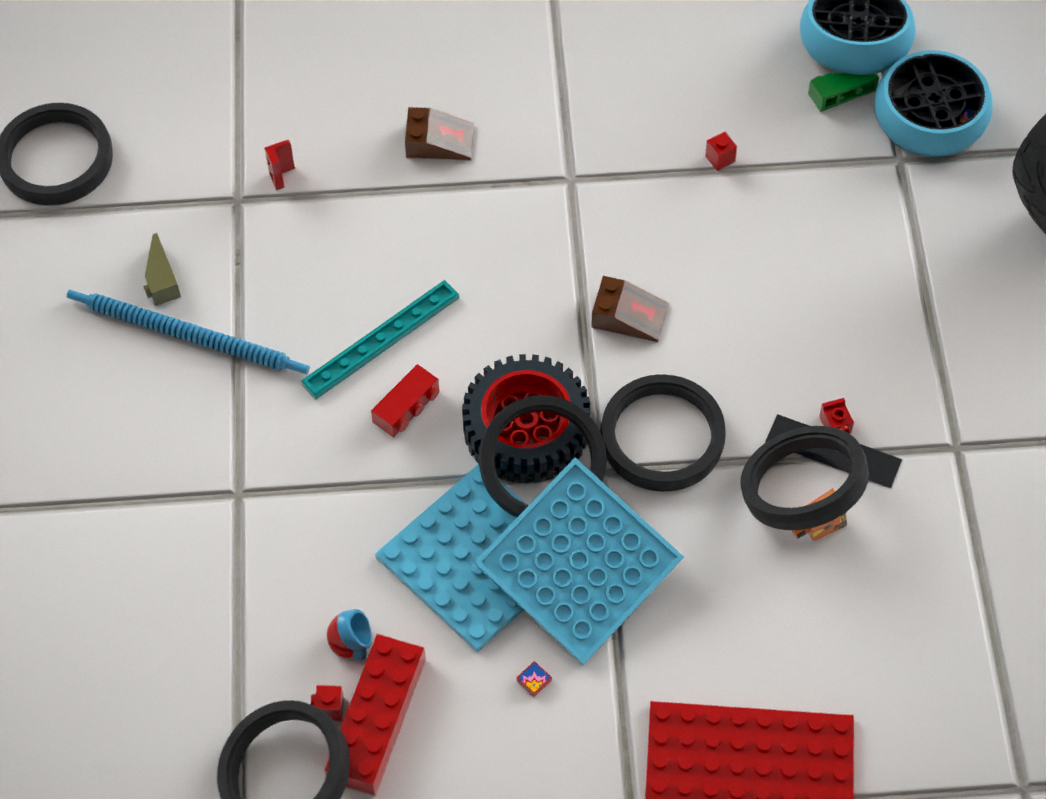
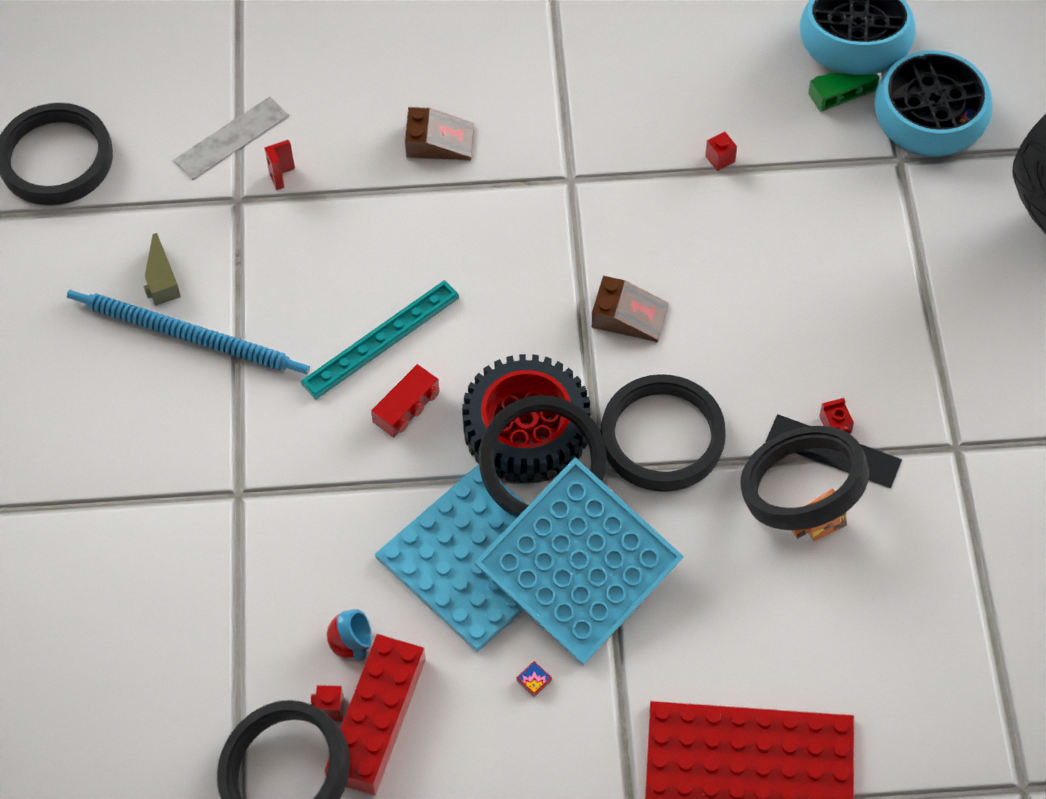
(231, 137): none -> flat silver sticker

